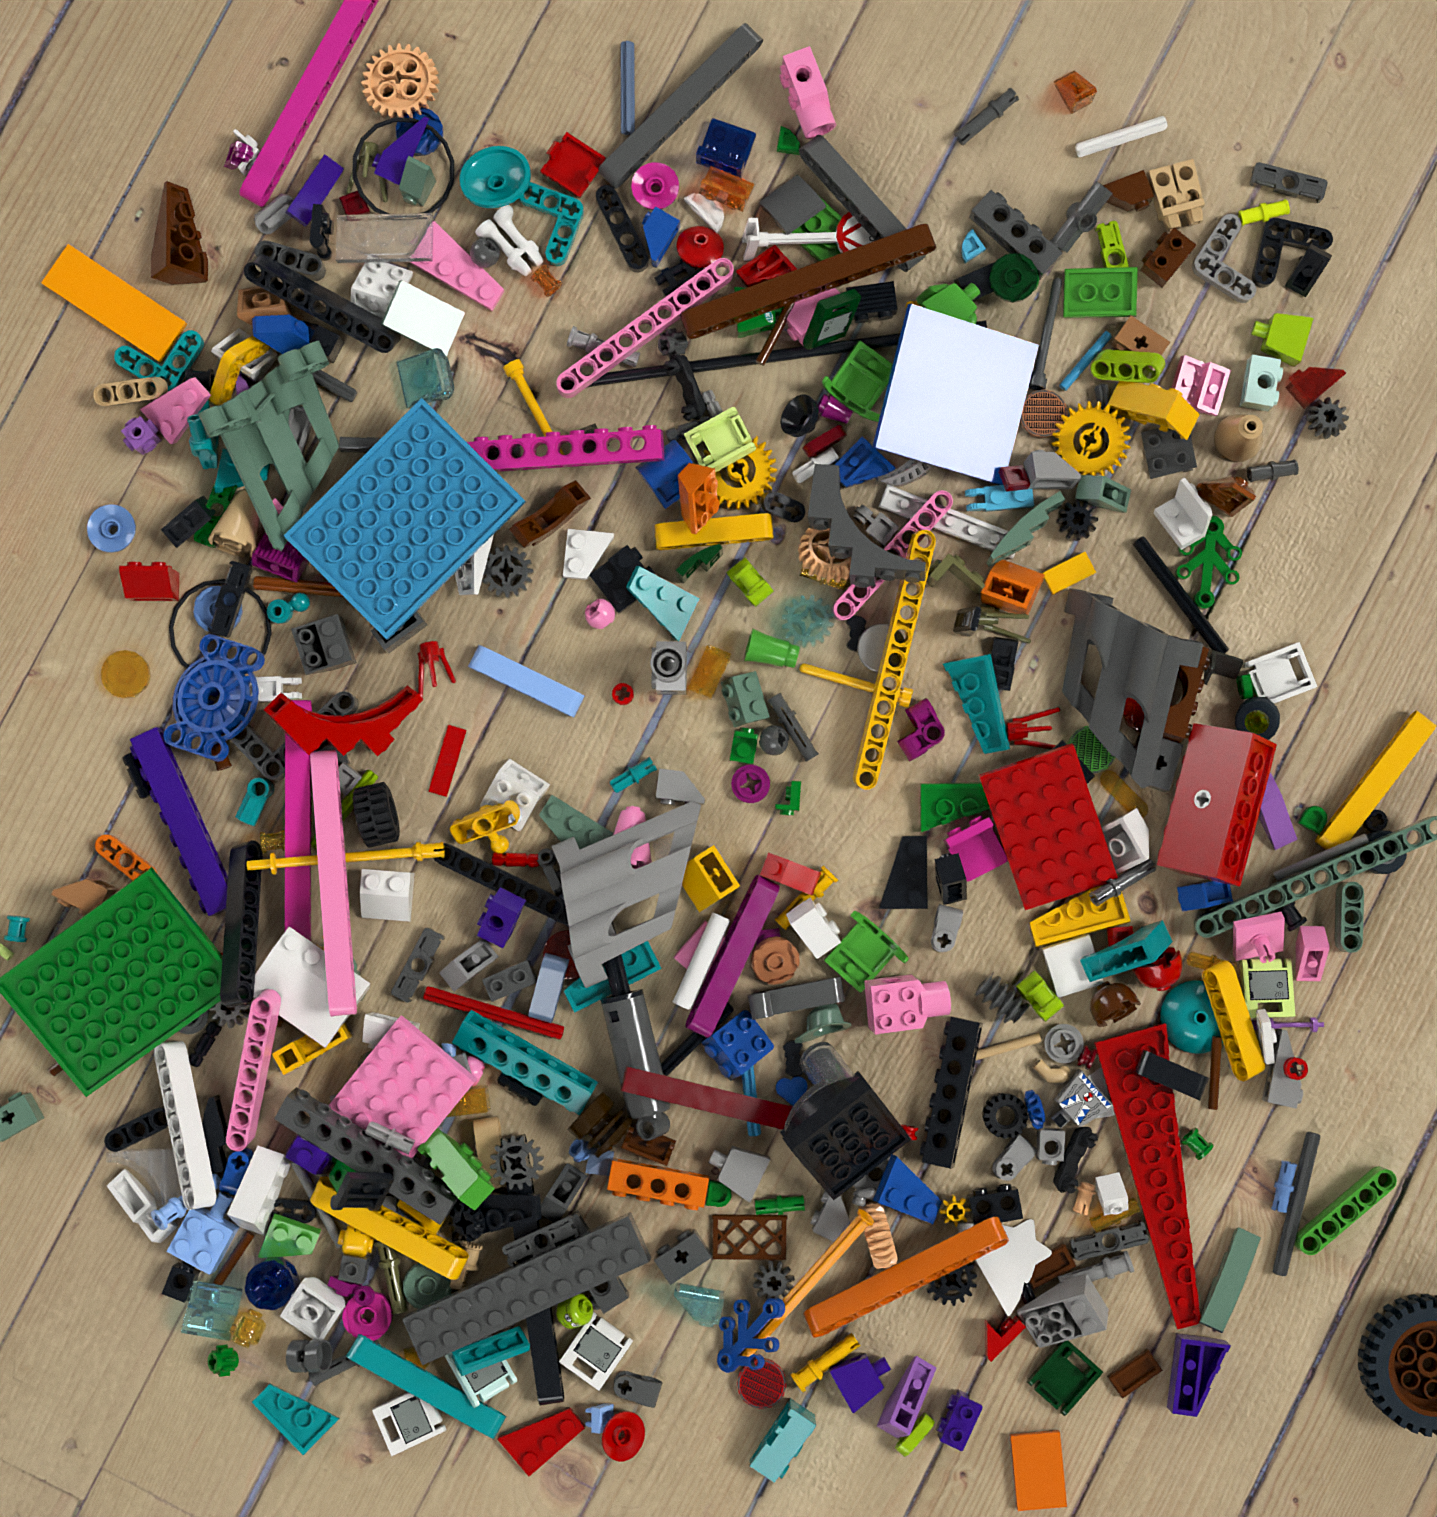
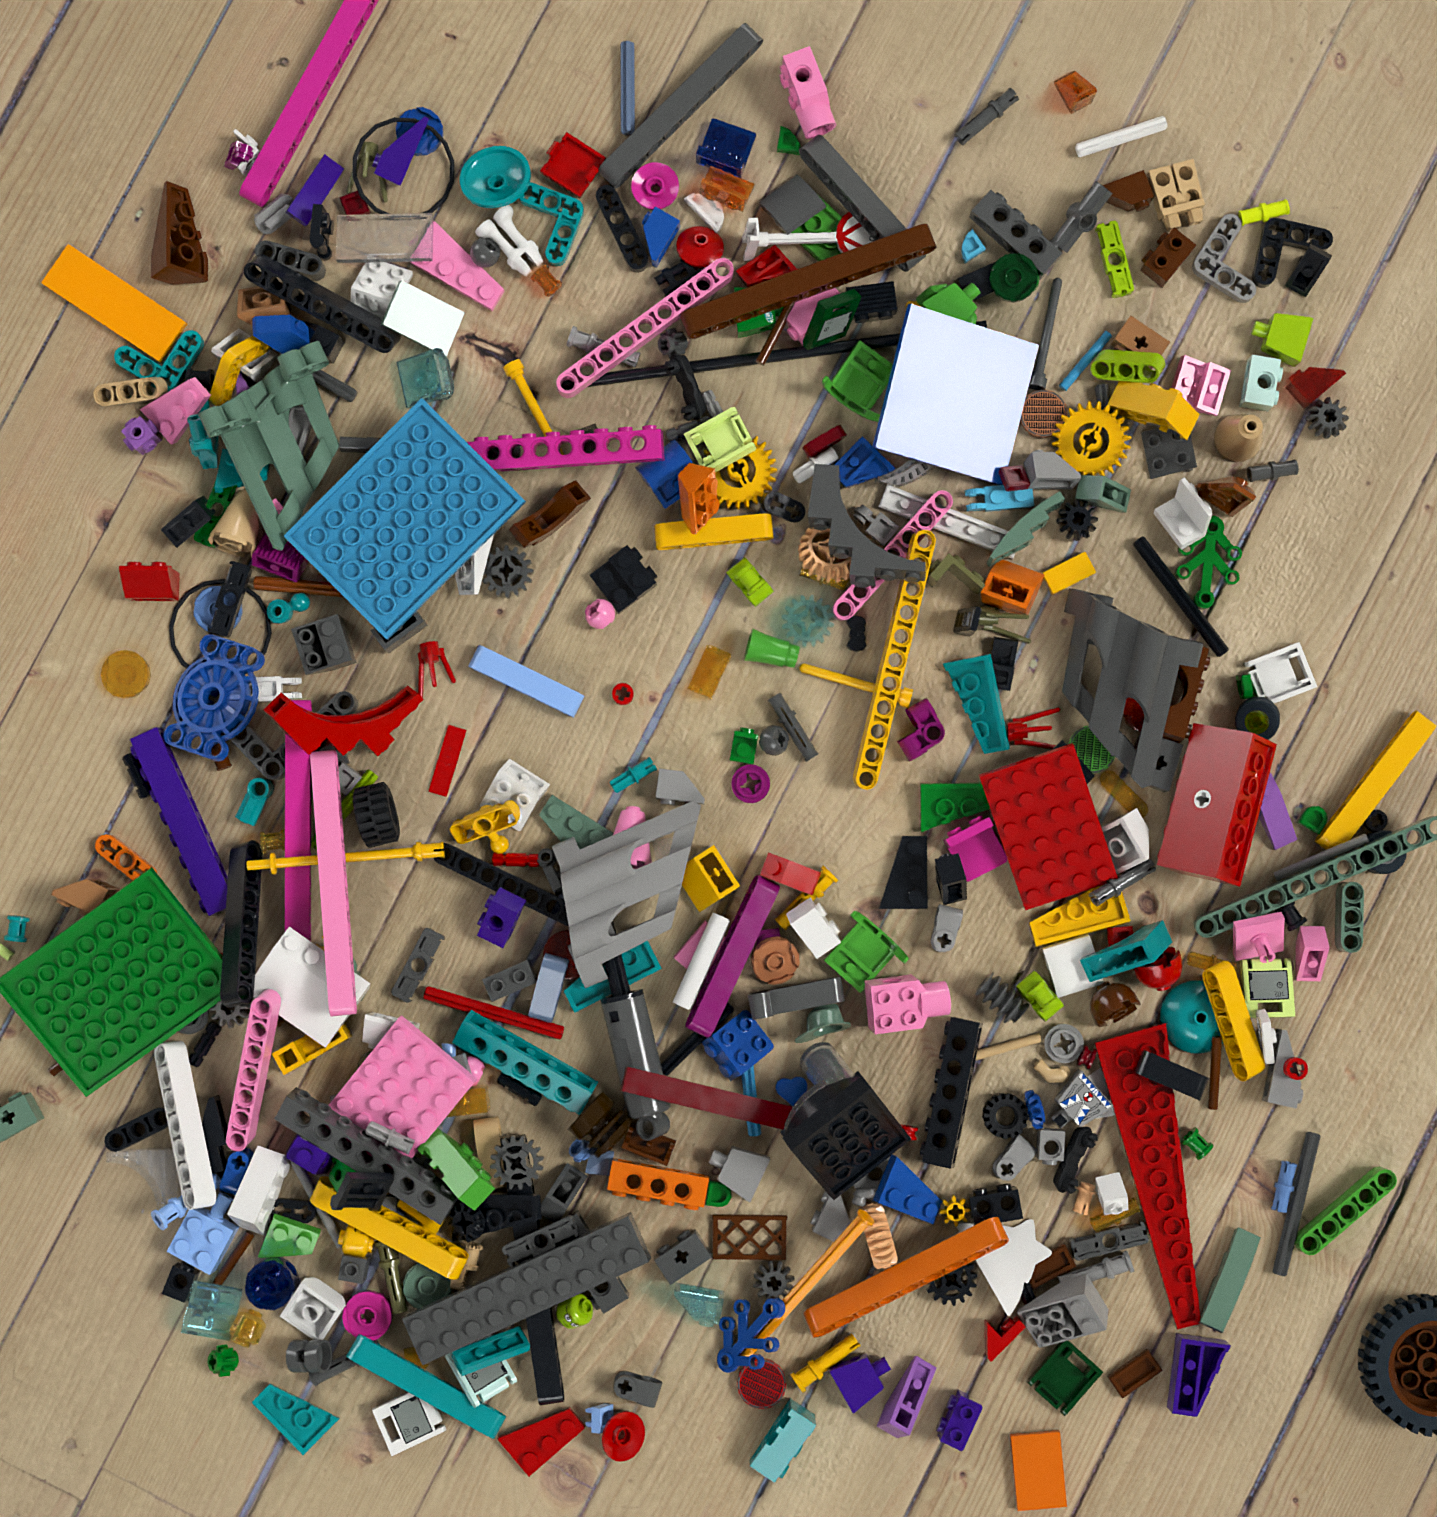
(101, 523): medium blue dish -> none
(138, 1205): white slope -> none
(346, 1288): magenta plate -> none
(386, 894): white slope -> none
(400, 82): light nougat gear -> none
(416, 182): sand green slope -> none
(468, 964): light grey slope -> none
(583, 552): white wing -> none
(599, 1348): container -> none
(664, 600): wing -> none
(669, 668): light grey brick -> none
(705, 558): dark green slope -> none
(744, 699): sand green bracket -> none
(779, 1205): green pin -> none
(792, 795): green bracket -> none
(793, 1058): black piece -> none
(796, 414): black piece -> none
(833, 409): magenta cone -> none
(871, 646): light grey tile -> none
(919, 1431): lime beam -> none
(1100, 292): bright green tile -> none
(1203, 895): blue slope -> none
(1223, 665): pearl dark grey bracket -> none
(1304, 184): dark grey piece -> none
(1313, 1024): medium lavender piece -> none

